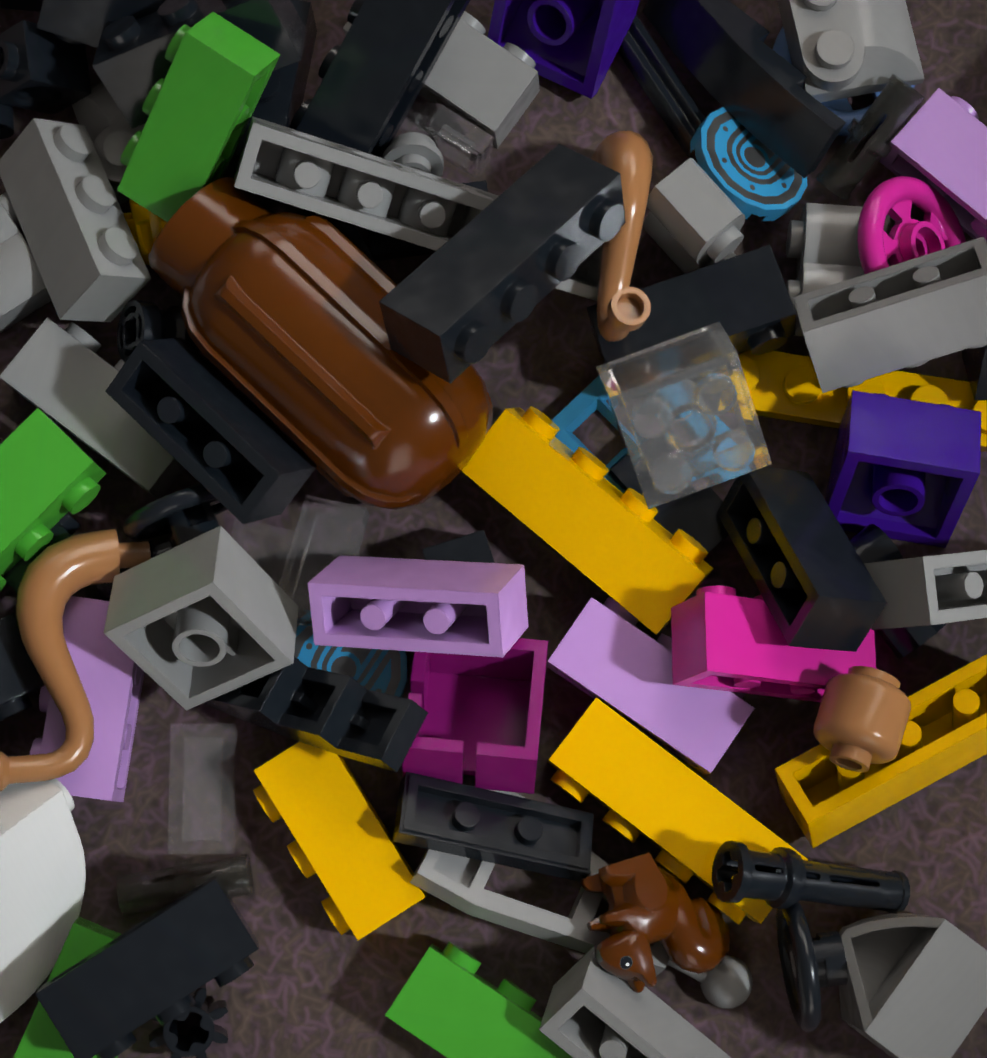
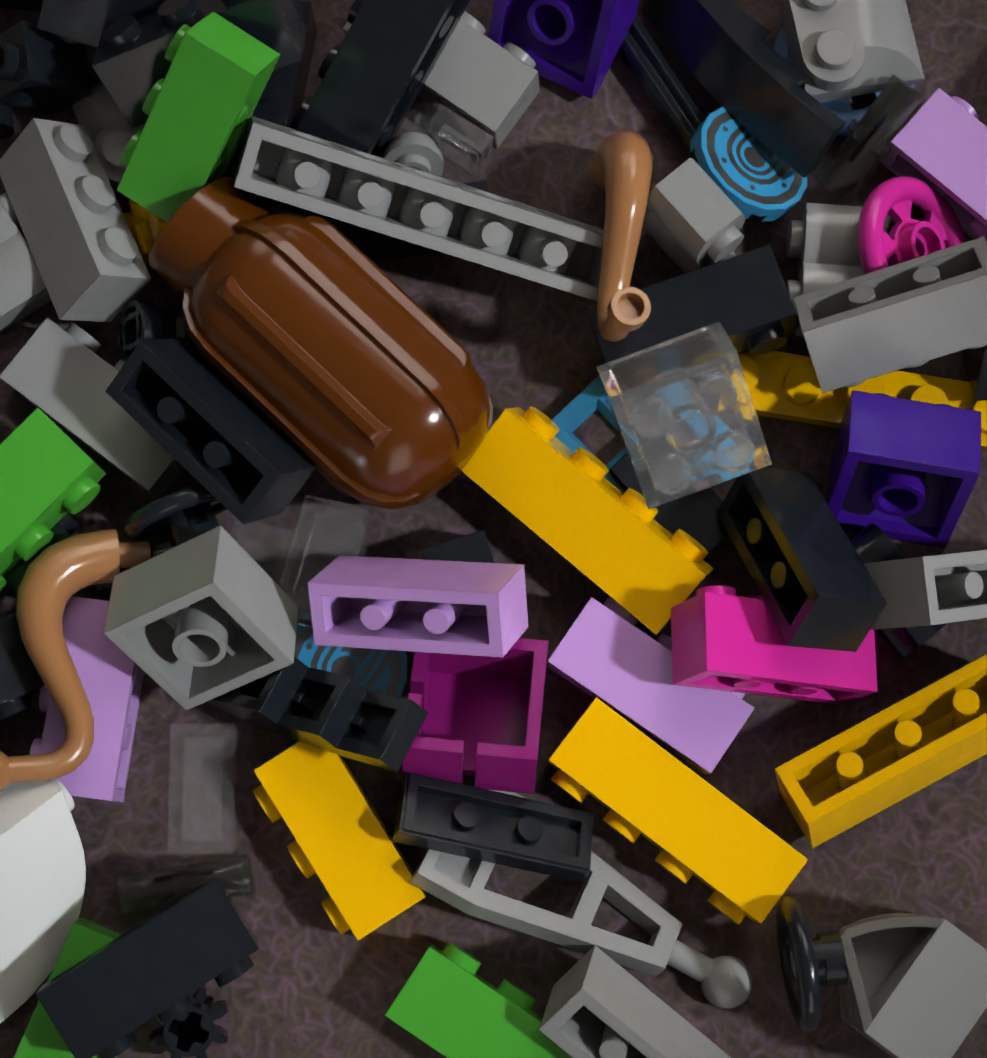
(503, 263): black brick -> none
(649, 908): reddish brown animal -> none
(786, 879): black pin -> none
(862, 718): medium nougat head -> none

